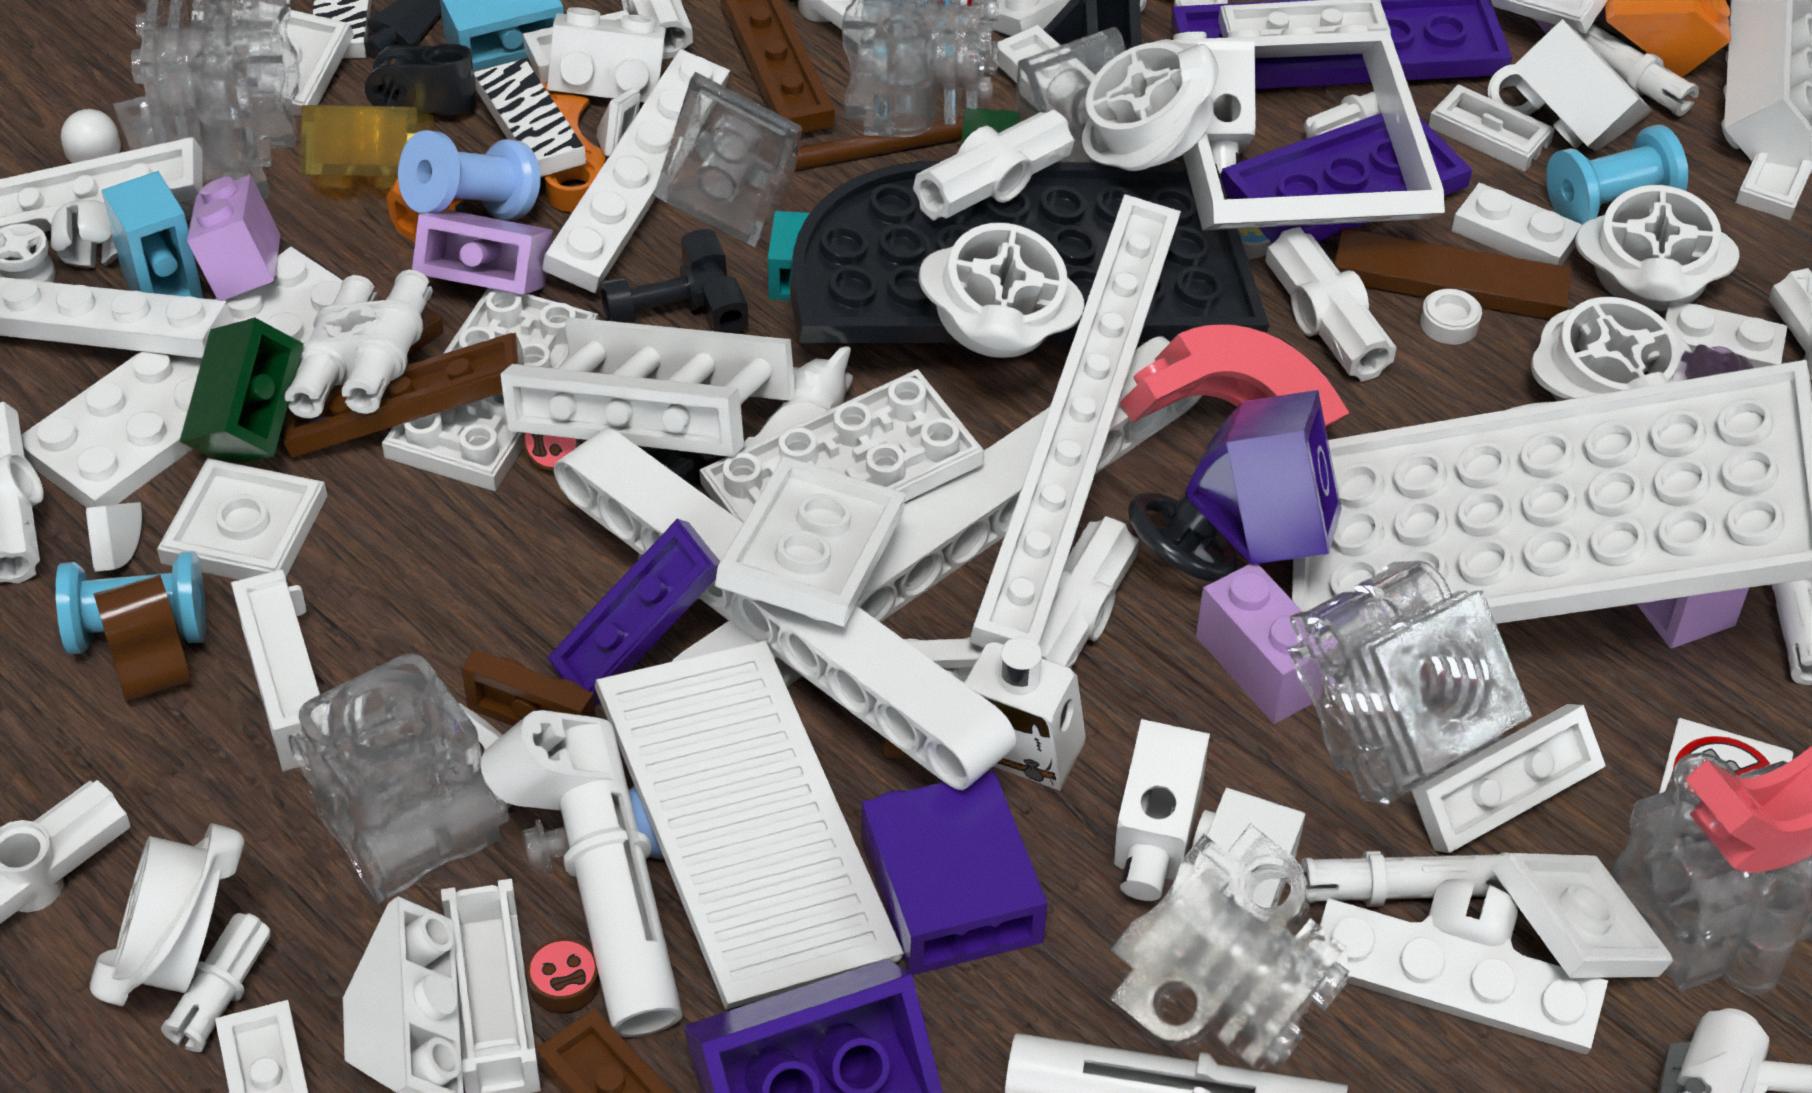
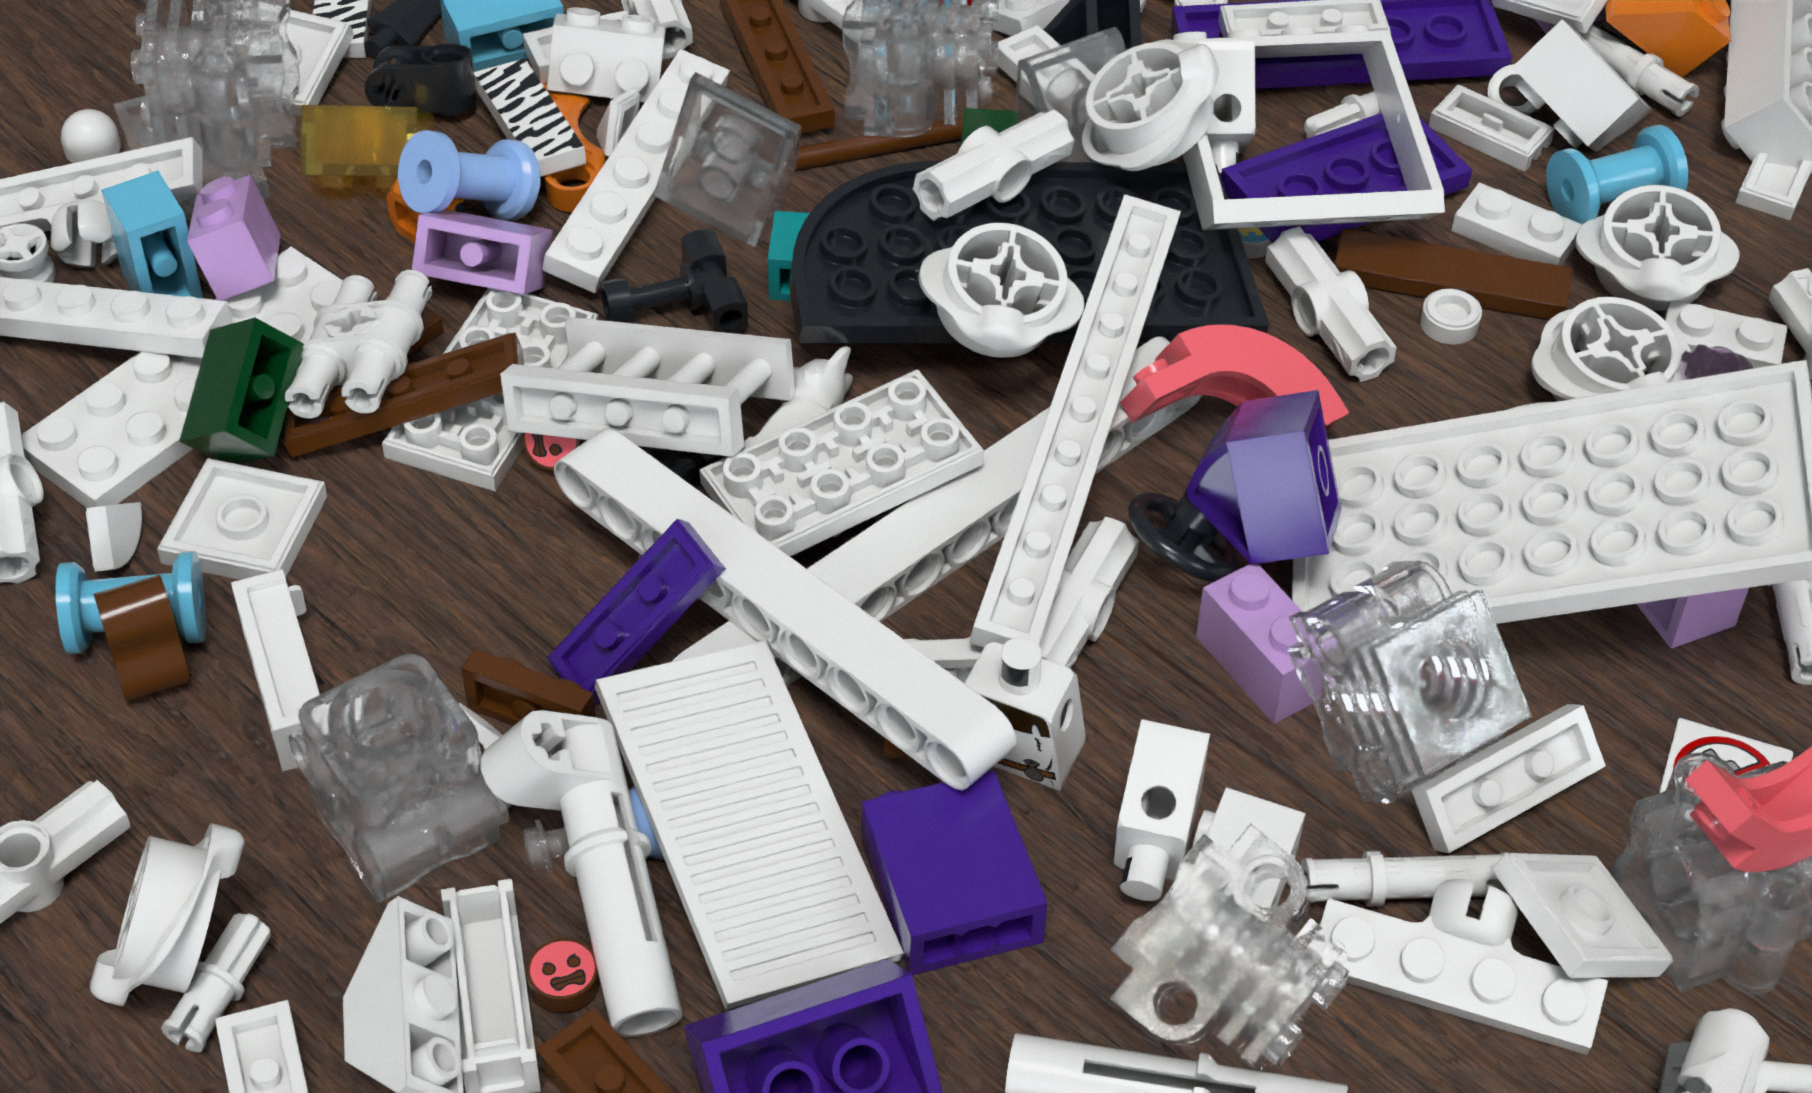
(811, 541): white plate -> none

